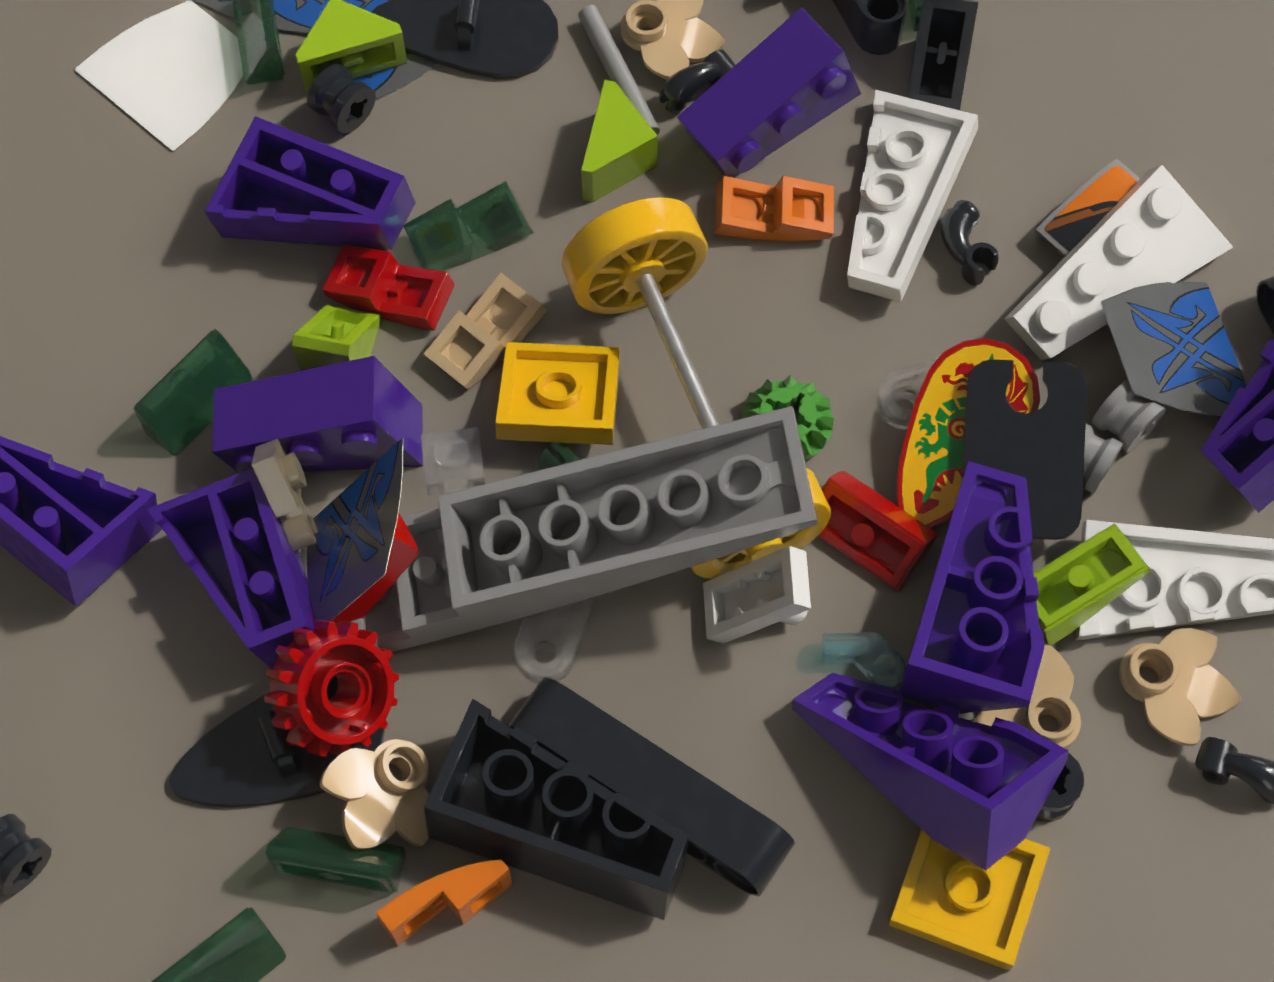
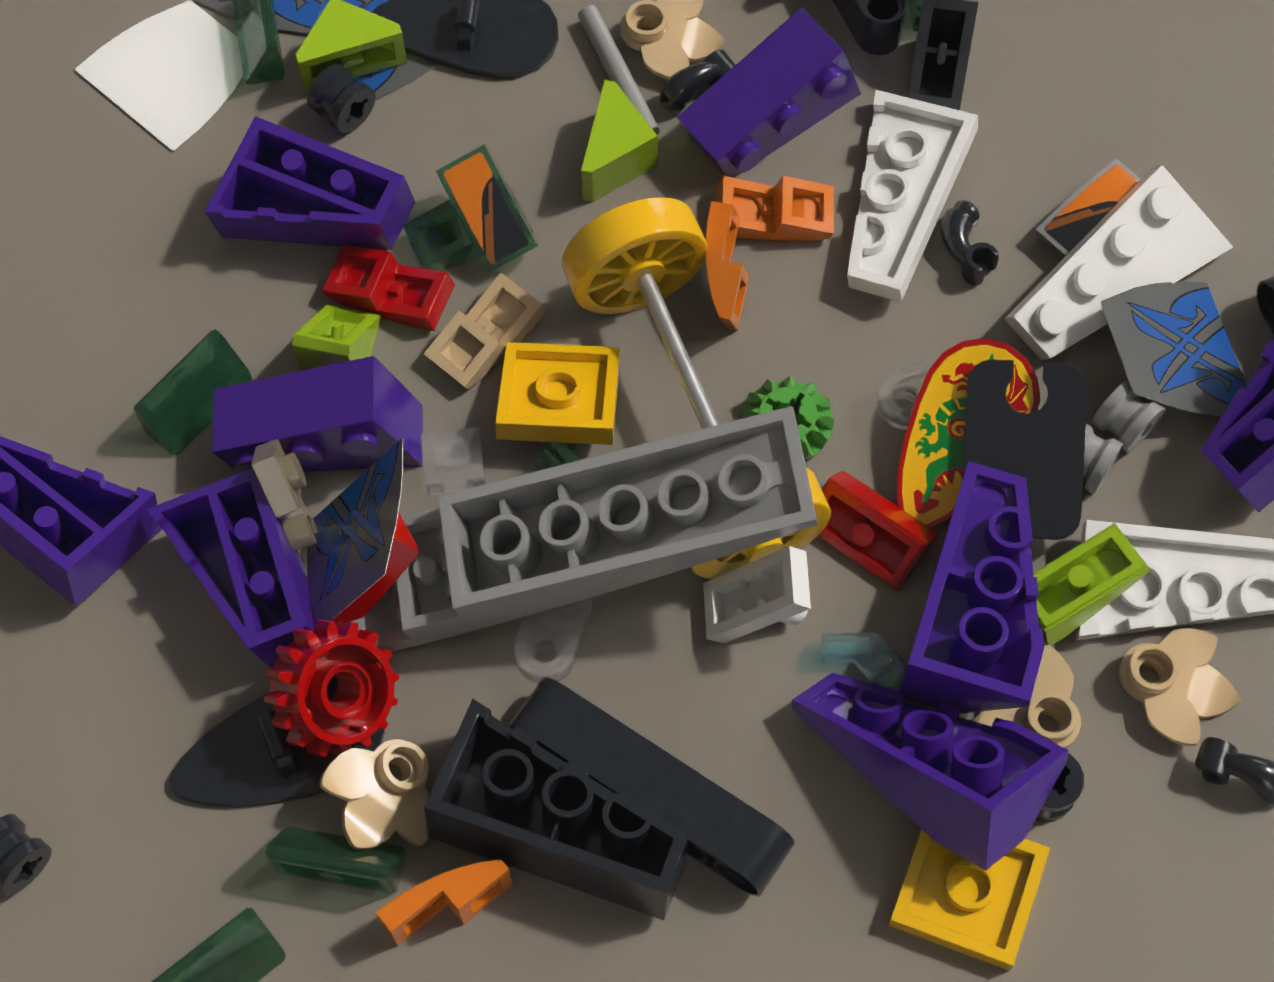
(486, 208): none -> slope
(726, 279): none -> orange slope

